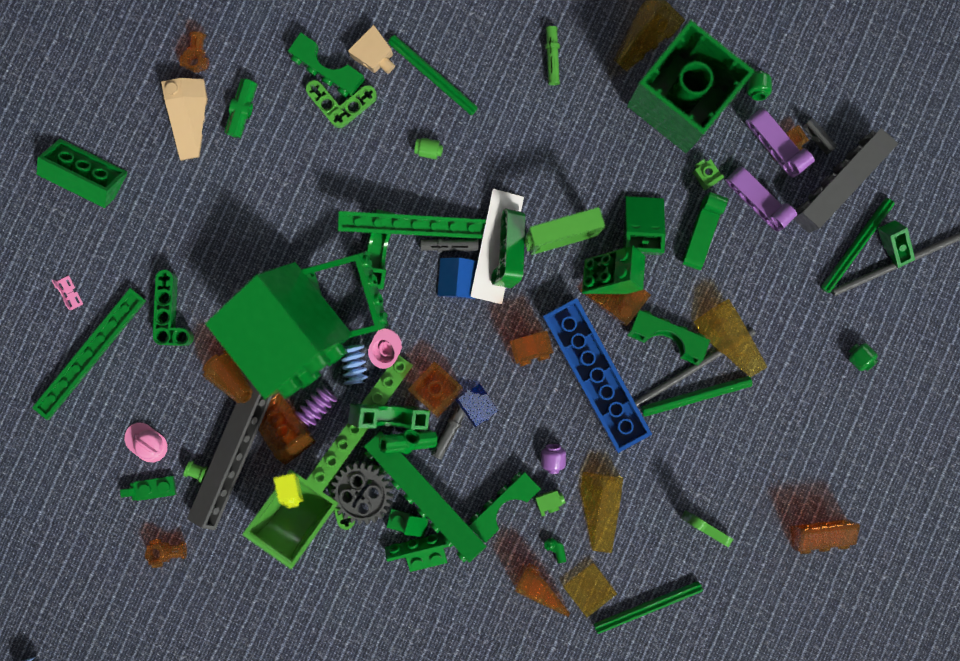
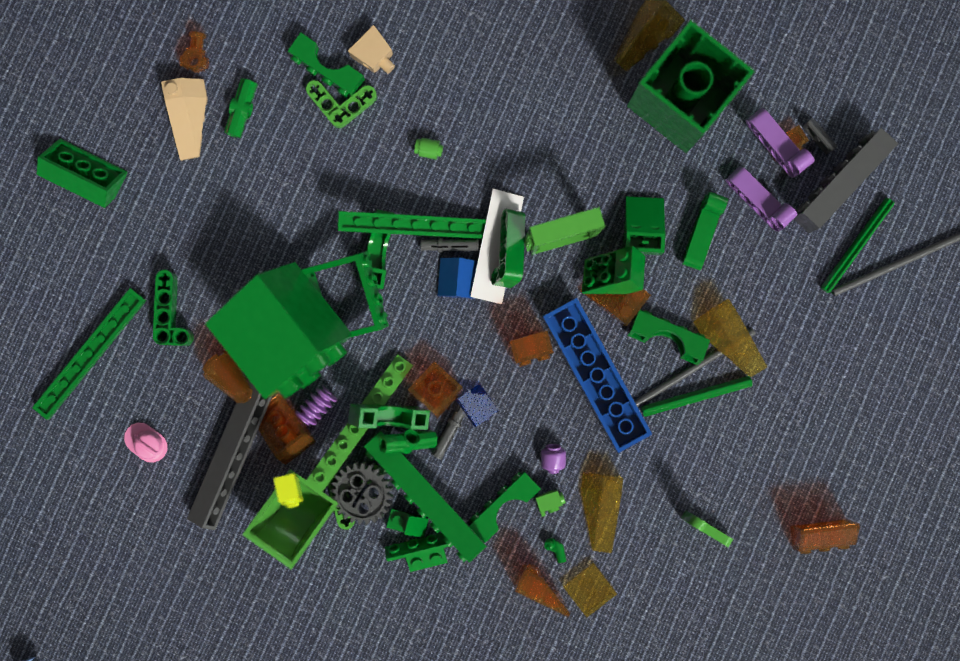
(71, 296): bright pink piece -> none
(150, 488): green hinge -> none
(166, 552): clear orange connector -> none
(195, 471): bright green bush -> none
(354, 365): light blue piece -> none
(384, 348): bright pink piece -> none
(433, 75): green axle -> none
(552, 55): bright green pin -> none
(648, 607): green axle -> none
(705, 180): bright green brick -> none
(759, 86): green head -> none
(863, 357): green head -> none
(897, 243): green slope -> none

